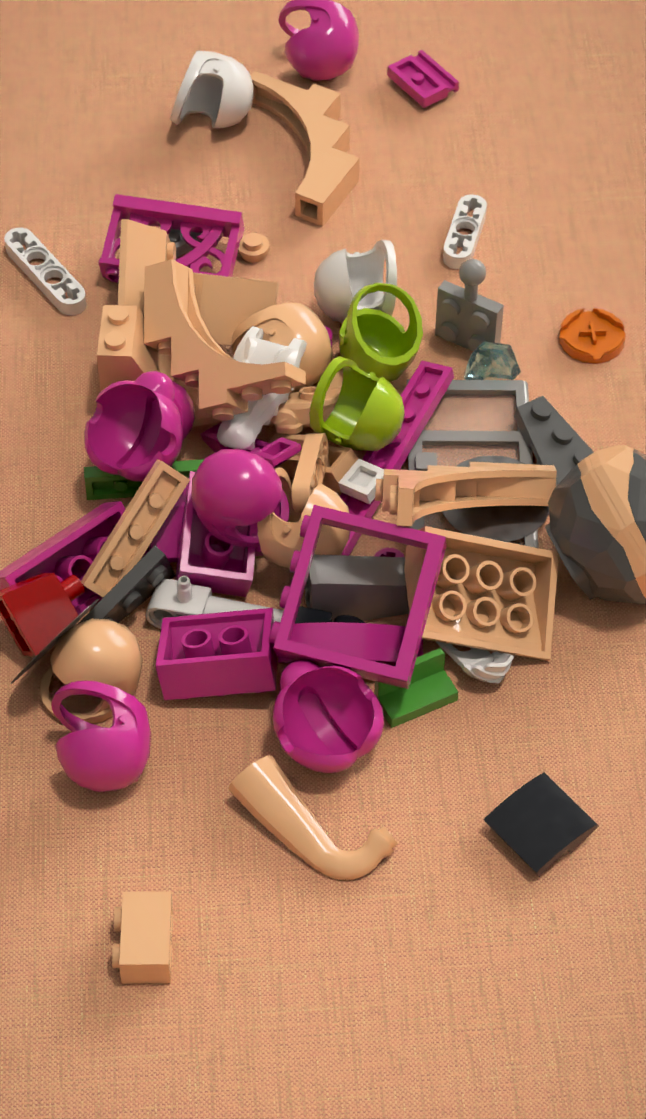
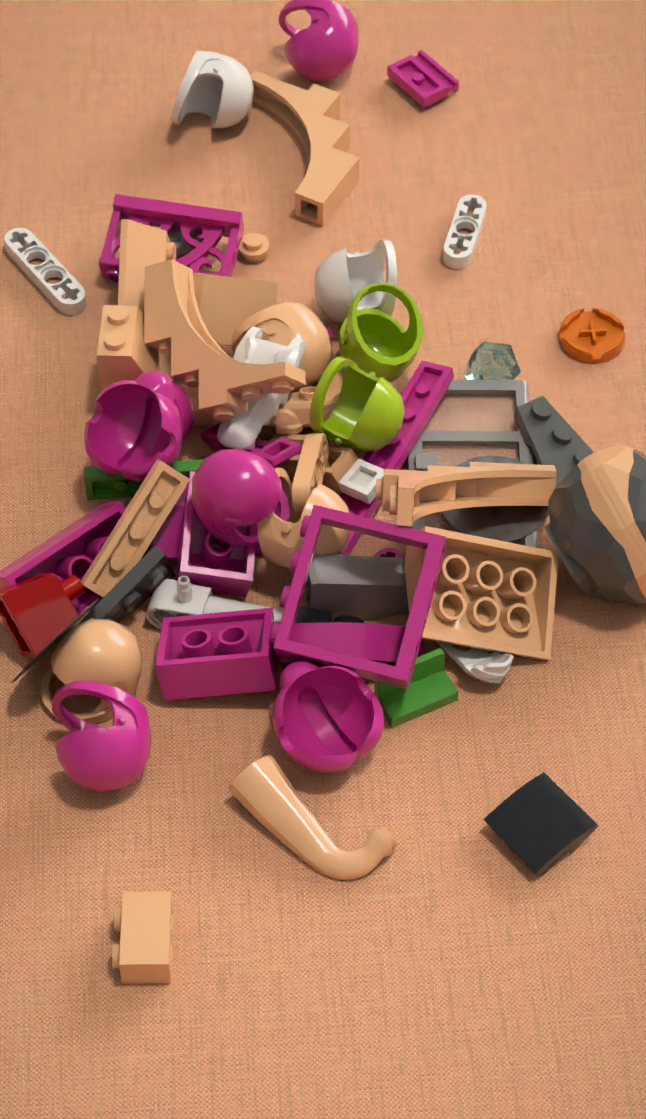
(464, 314): light grey plate -> none

